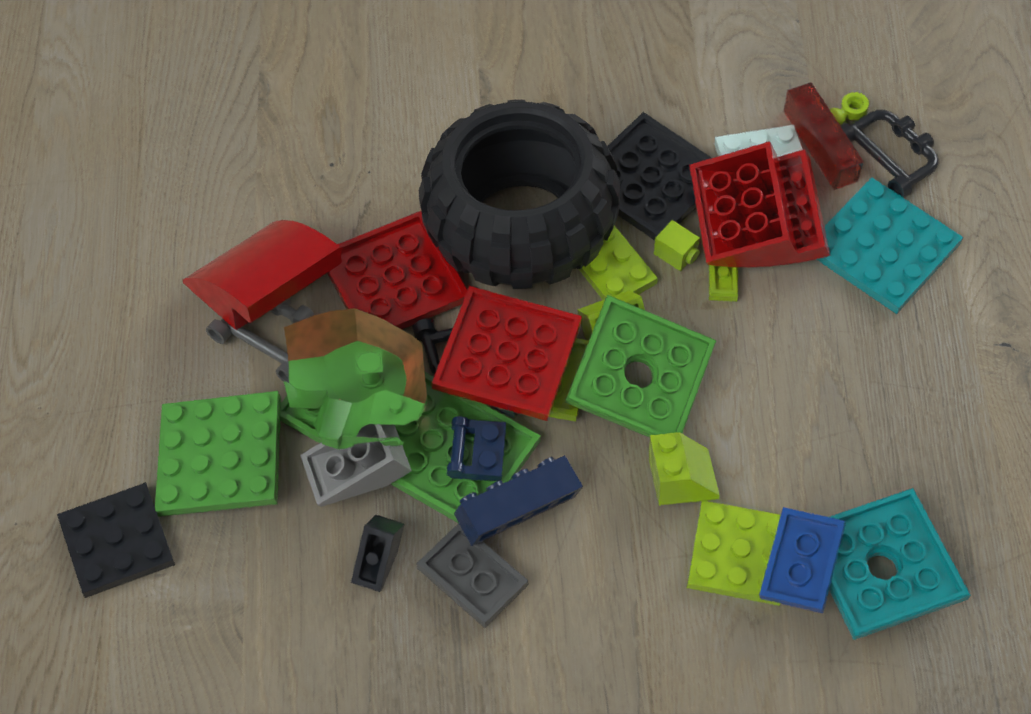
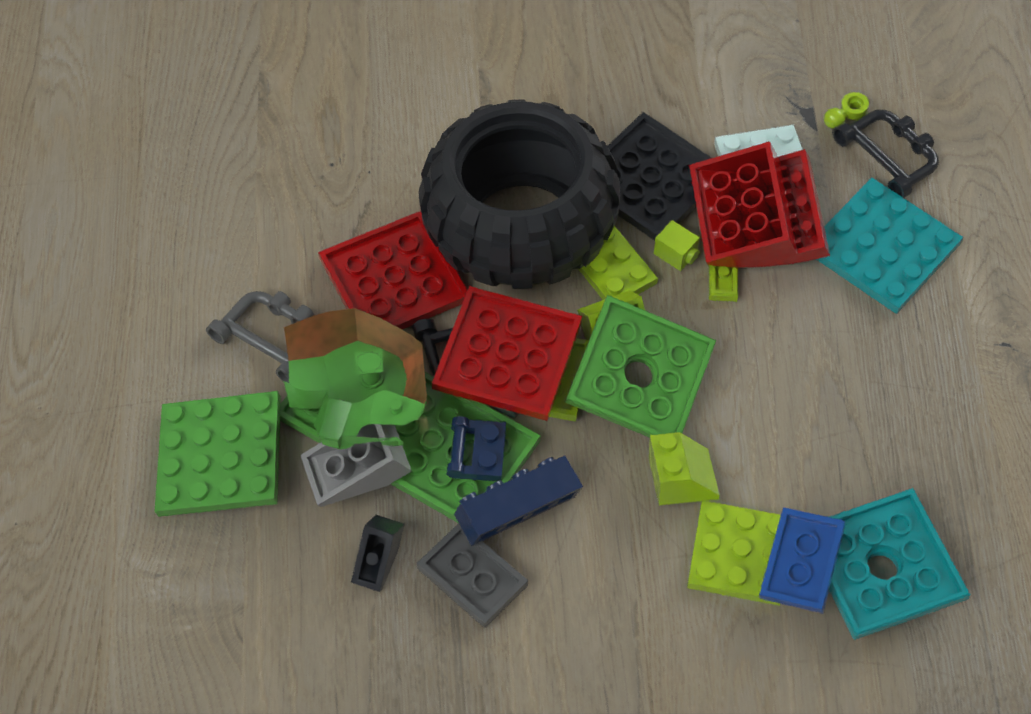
(115, 540): black plate -> none
(264, 271): red slope -> none
(823, 136): clear red brick -> none

